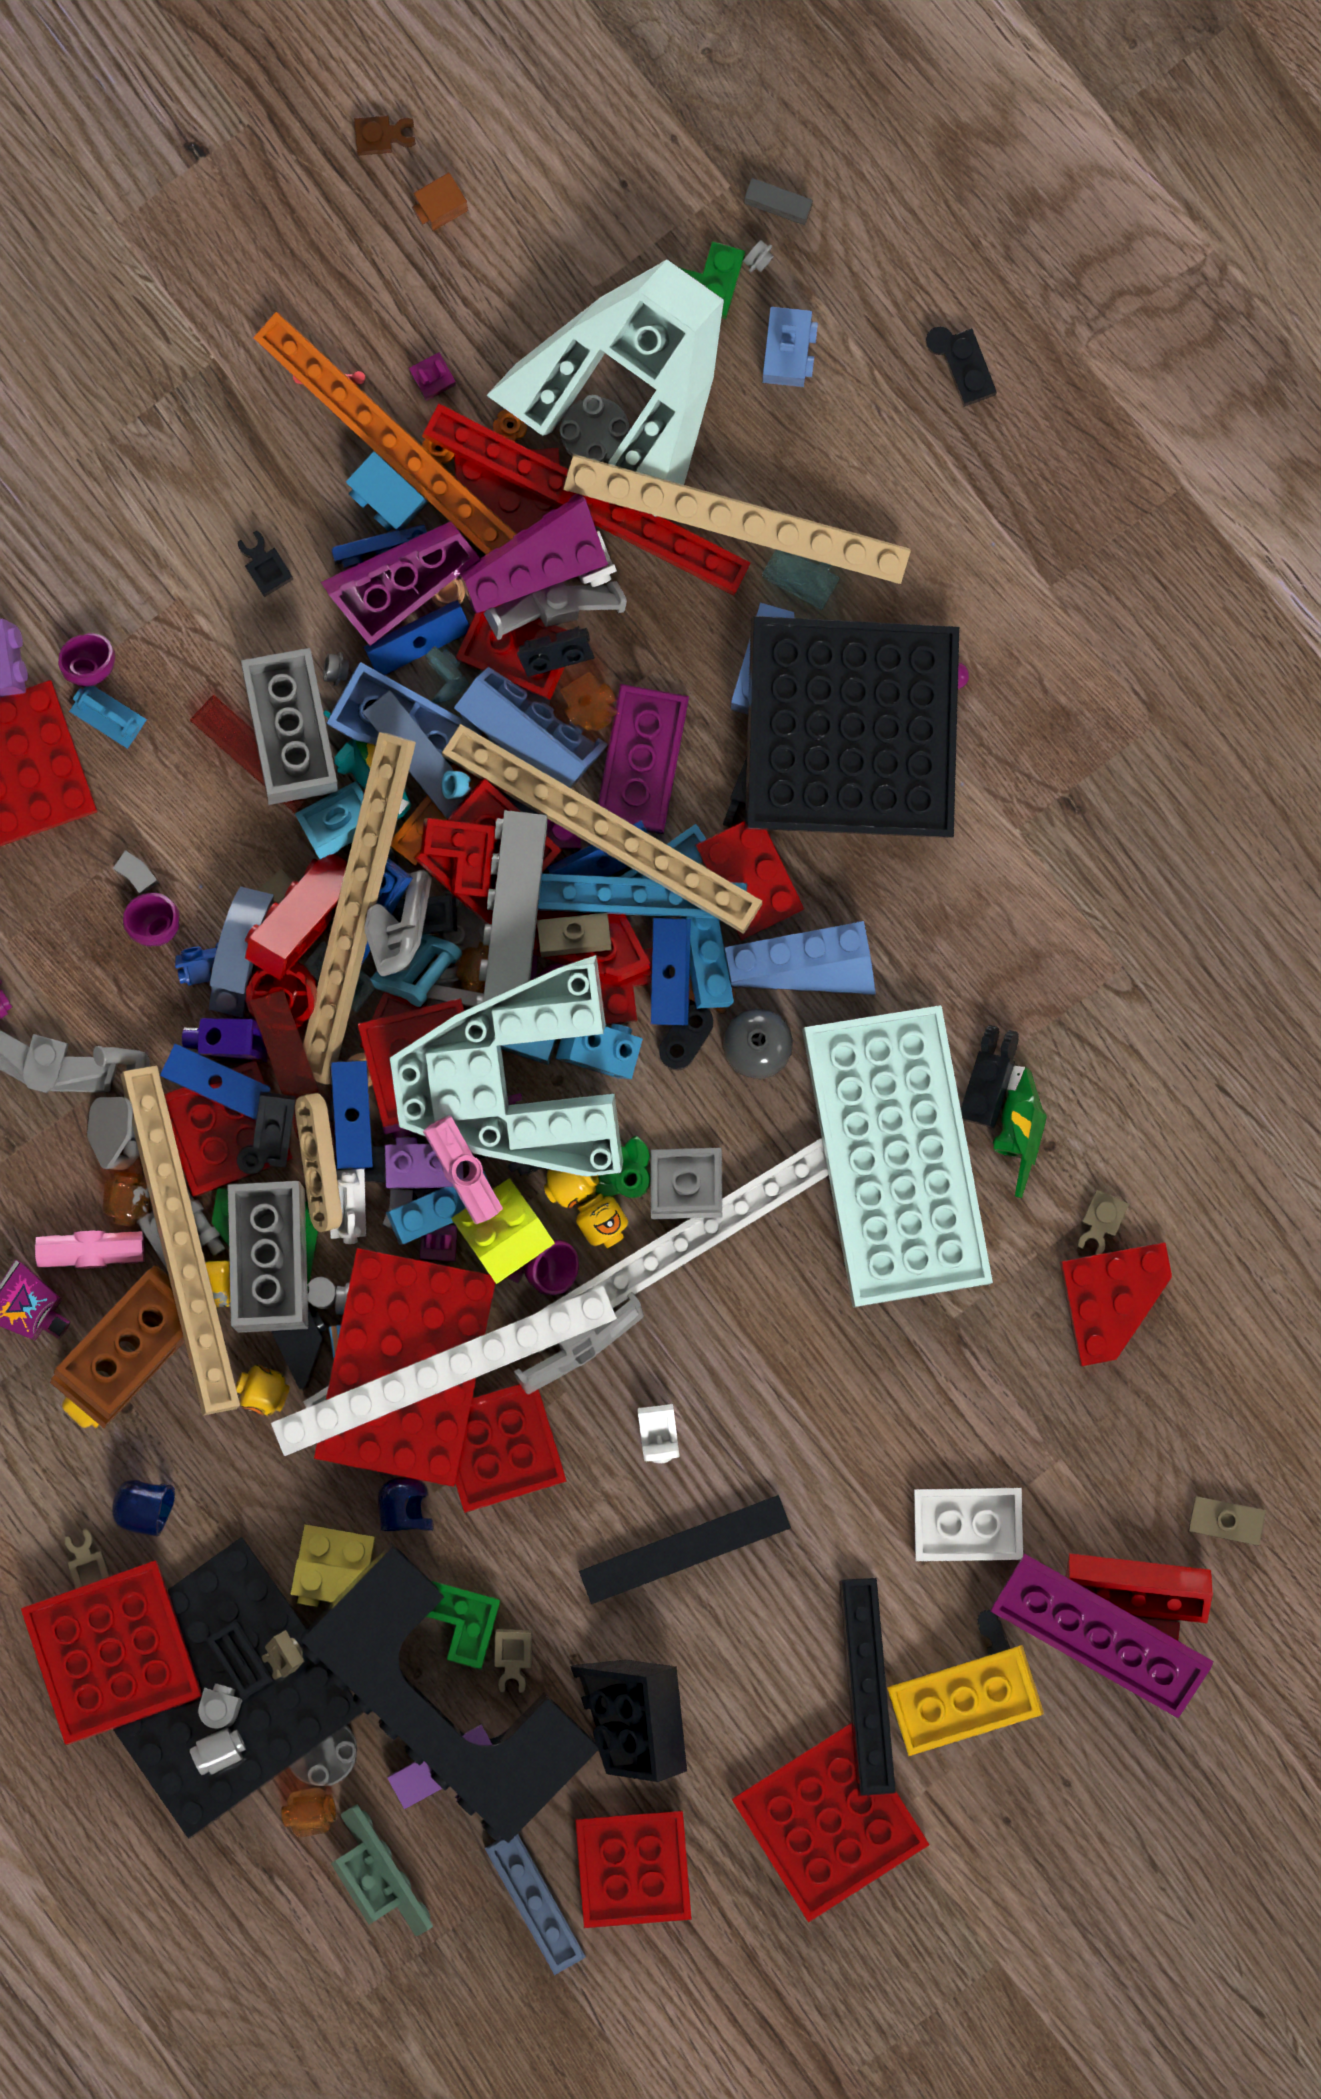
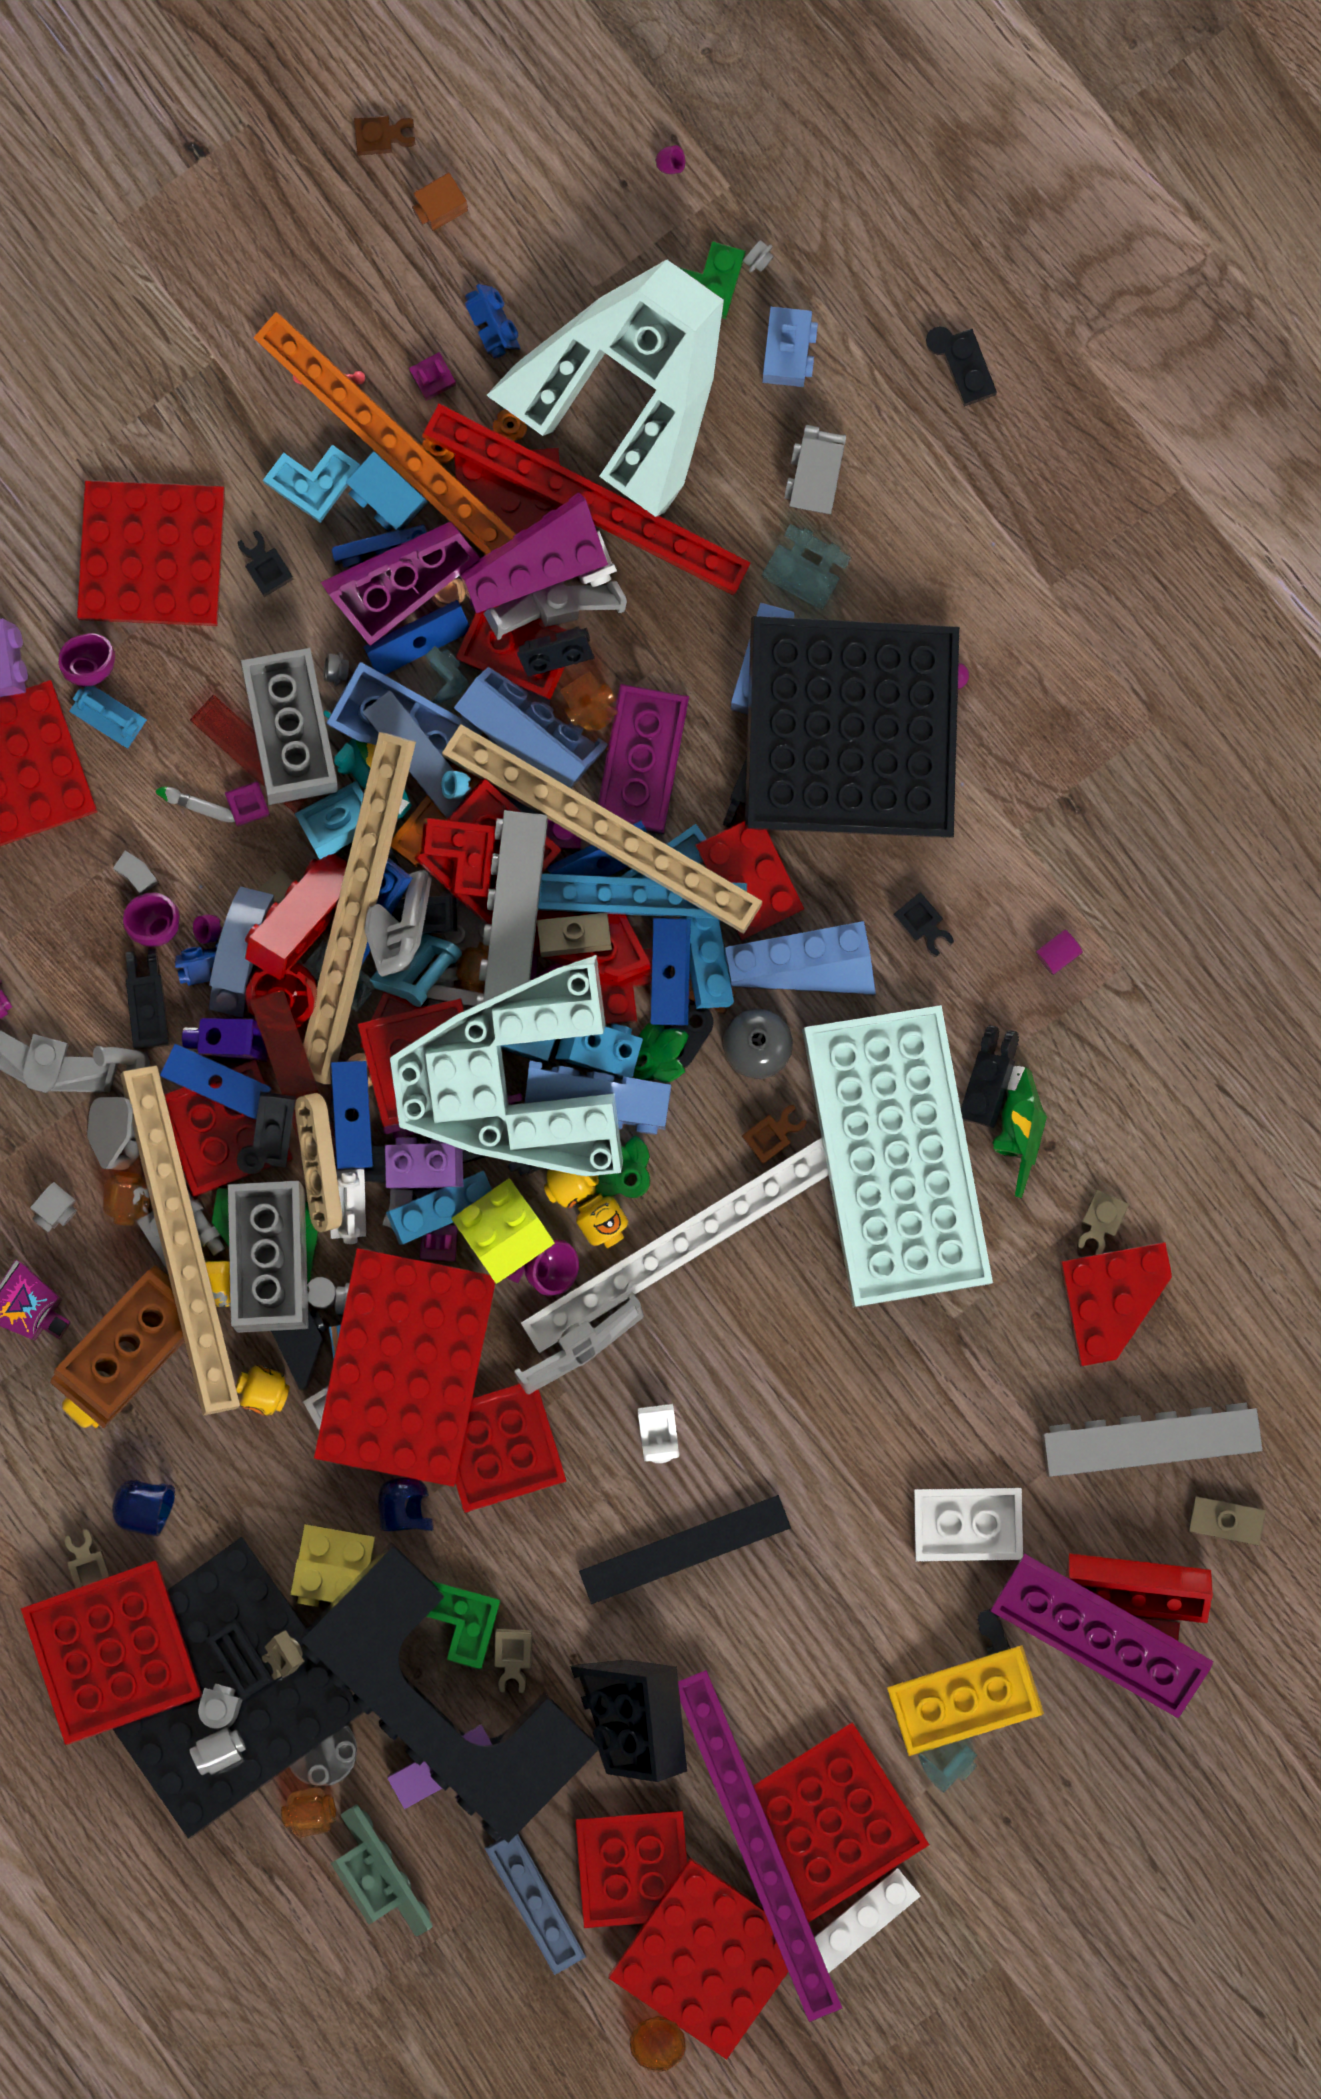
(53, 1207): none -> light grey plate
(90, 1249): bright pink piece -> none
(146, 1004): none -> black hinge
(151, 553): none -> red plate
(195, 804): none -> light grey piece
(200, 928): none -> magenta hinge
(247, 804): none -> magenta tile
(315, 490): none -> medium azure plate
(443, 1371): white plate -> none
(451, 1150): bright pink piece -> none
(487, 307): none -> blue hinge
(594, 428): light grey dish -> none
(637, 1100): none -> medium blue wedge
(657, 2044): none -> clear orange hair
(660, 1050): none -> green plate
(670, 160): none -> magenta hinge
(686, 1183): light grey plate -> none
(704, 1959): none -> red plate
(736, 519): tan plate -> none
(758, 1847): none -> magenta plate
(770, 1137): none -> reddish brown plate
(778, 201): dark grey piece -> none
(817, 470): none -> light grey hinge
(865, 1918): none -> white plate
(867, 1687): black tile -> none
(920, 921): none -> black plate
(959, 1766): none -> clear light blue plate
(1059, 952): none -> magenta piece
(1151, 1442): none -> light grey brick

